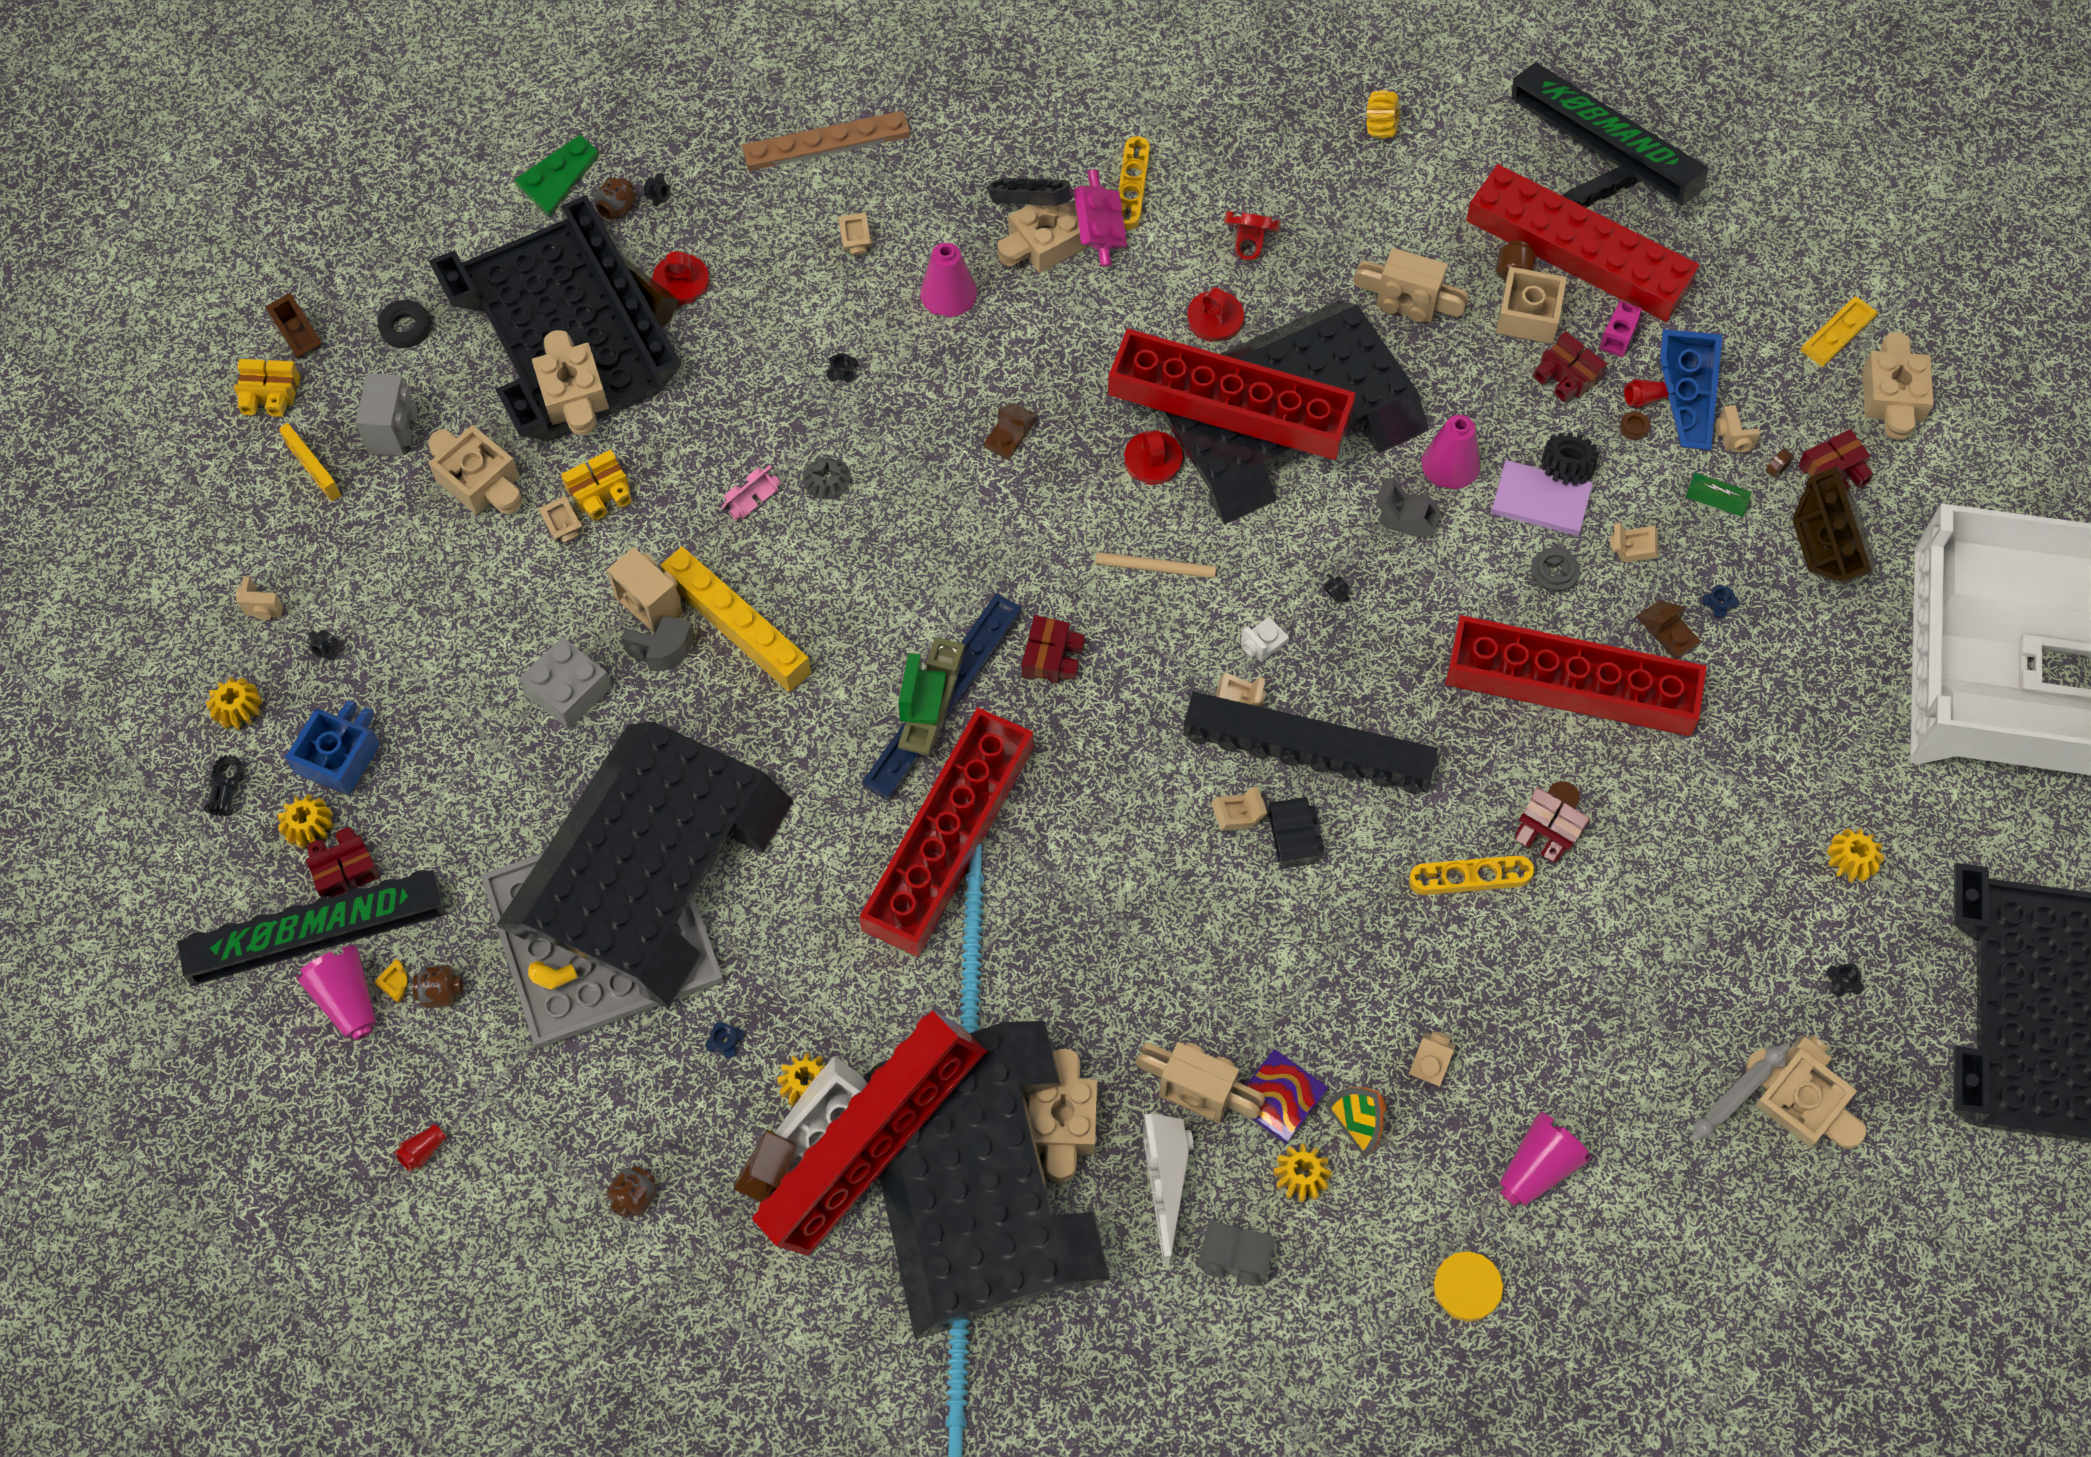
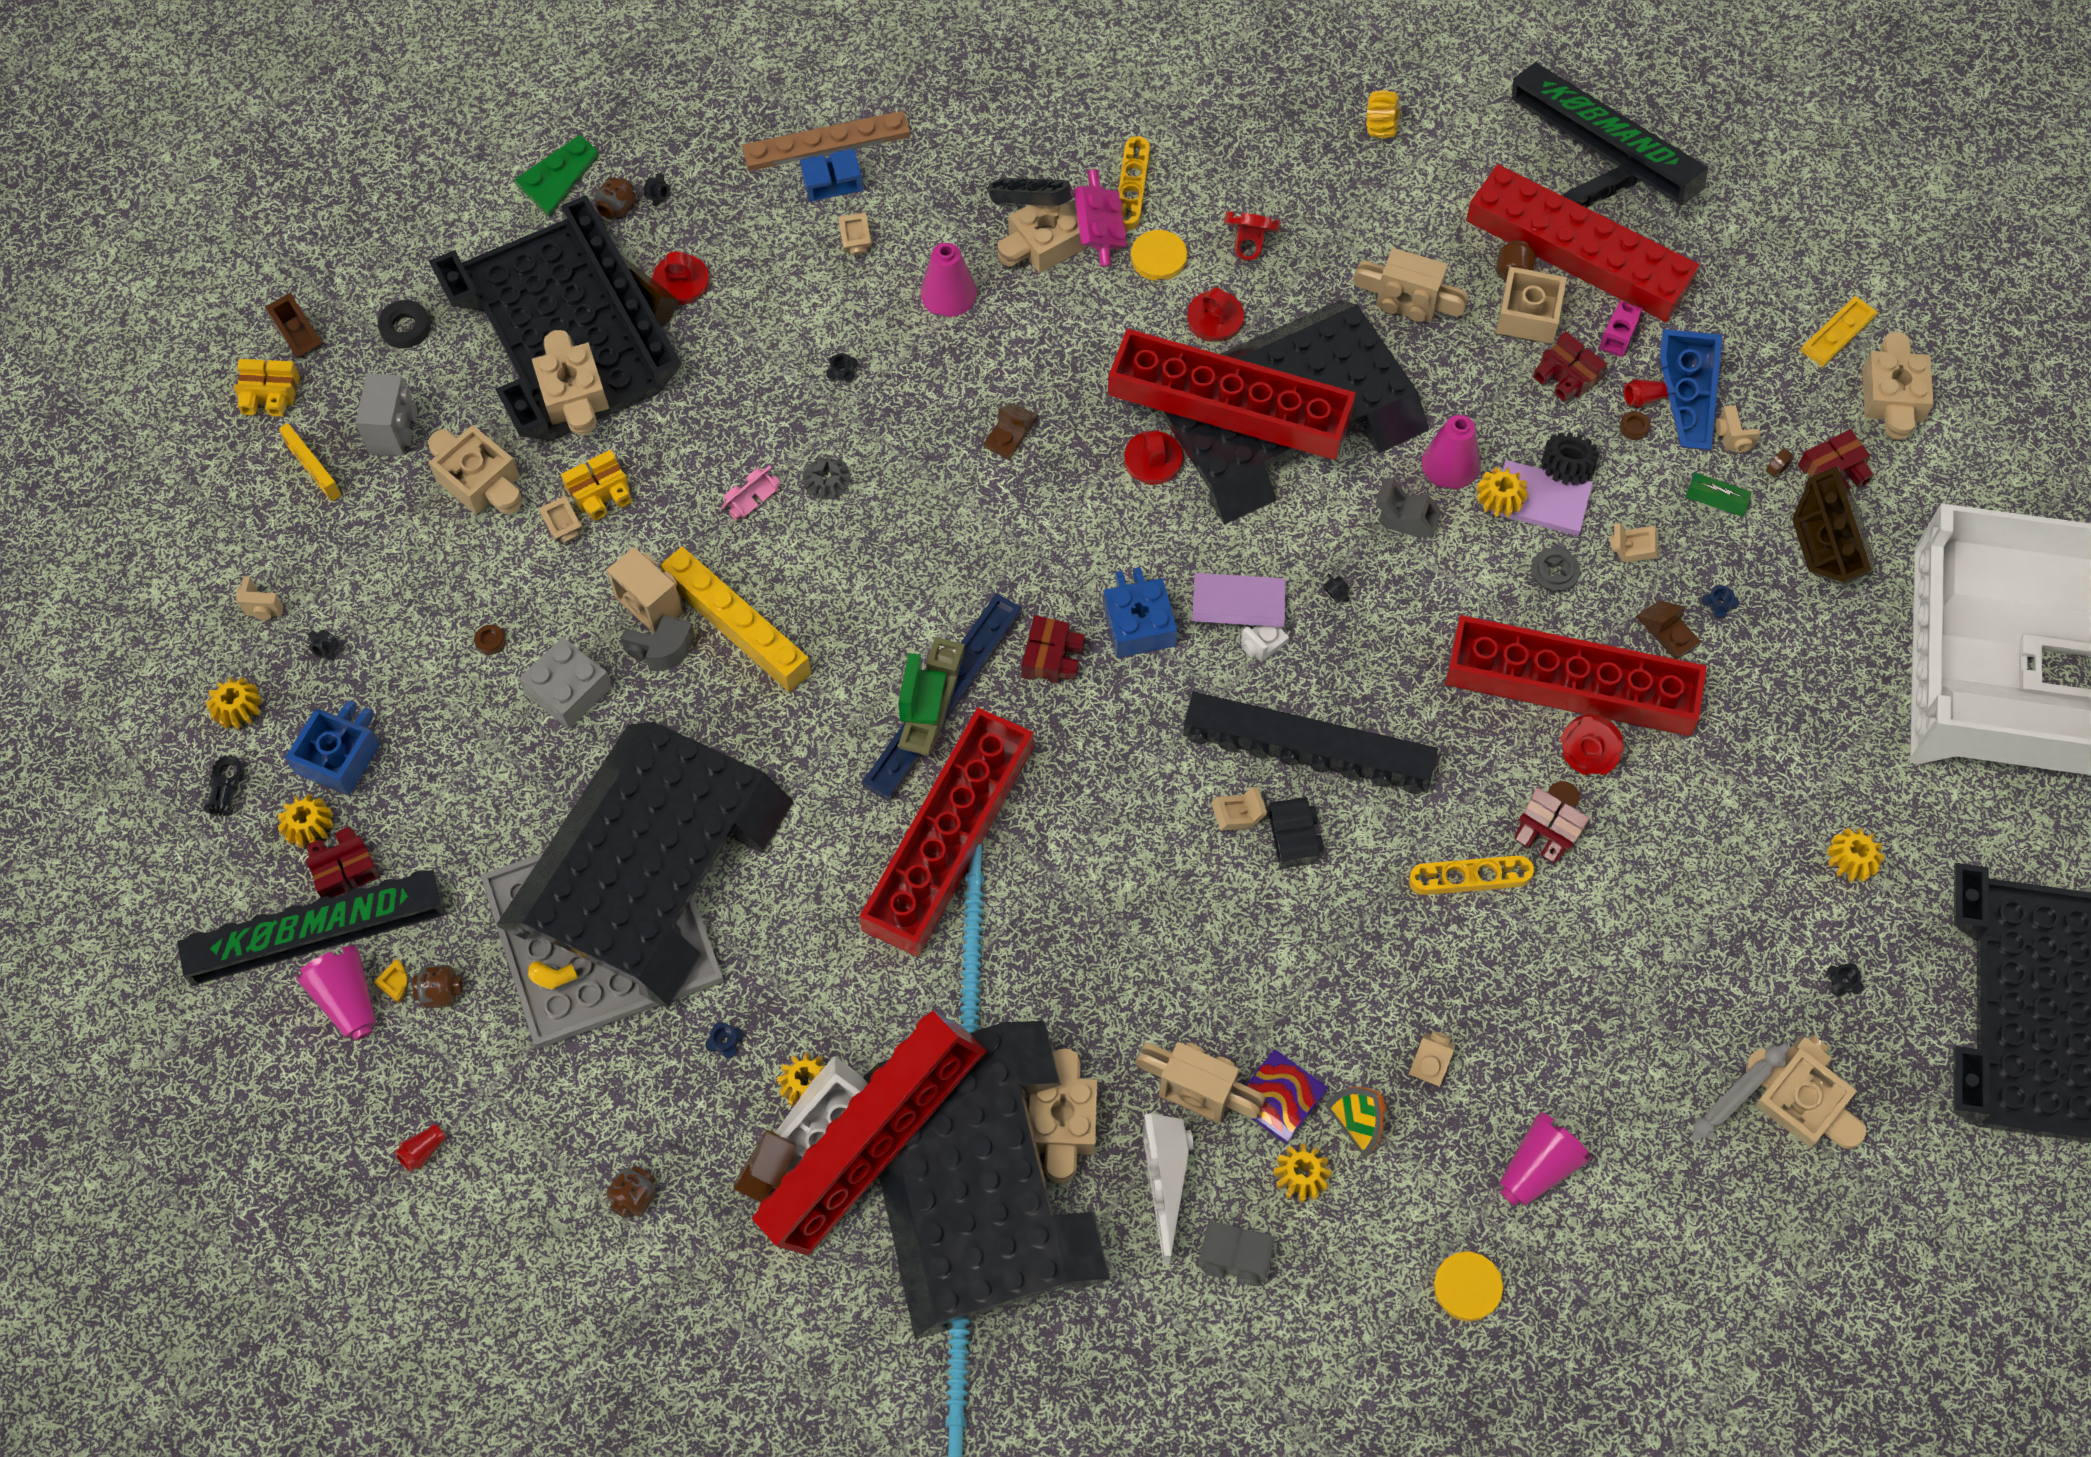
(490, 639): none -> reddish brown tile
(831, 175): none -> blue piece
(1139, 615): none -> blue hinge
(1155, 565): tan bar -> none
(1158, 255): none -> yellow tile
(1239, 600): none -> lavender tile
(1242, 691): tan bracket -> none
(1502, 492): none -> yellow gear
(1592, 745): none -> red tile

